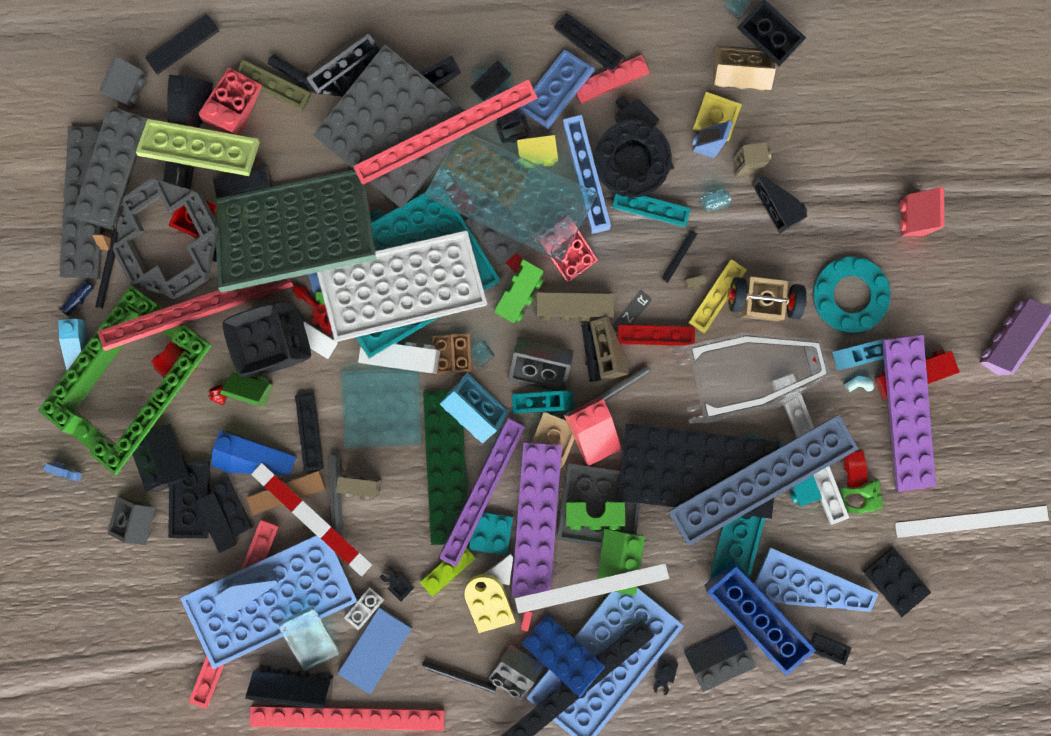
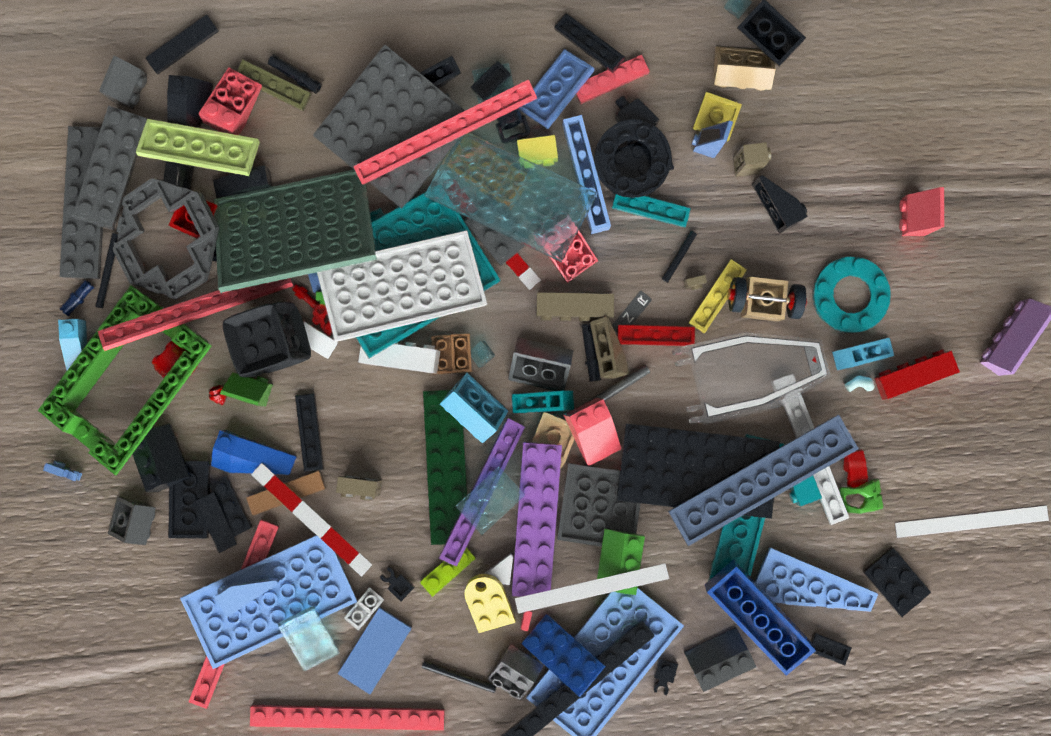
(102, 241): medium nougat piece -> none
(290, 687): black slope -> none
(335, 498): dark grey axle -> none
(343, 66): black wedge -> none
(381, 408): clear light blue plate -> none
(490, 500): none -> clear light blue plate
(492, 534): teal plate -> none
(520, 292): bright green wedge -> none
(612, 515): bright green arch -> none
(716, 201): clear light blue brick -> none
(909, 412): medium lavender plate -> none

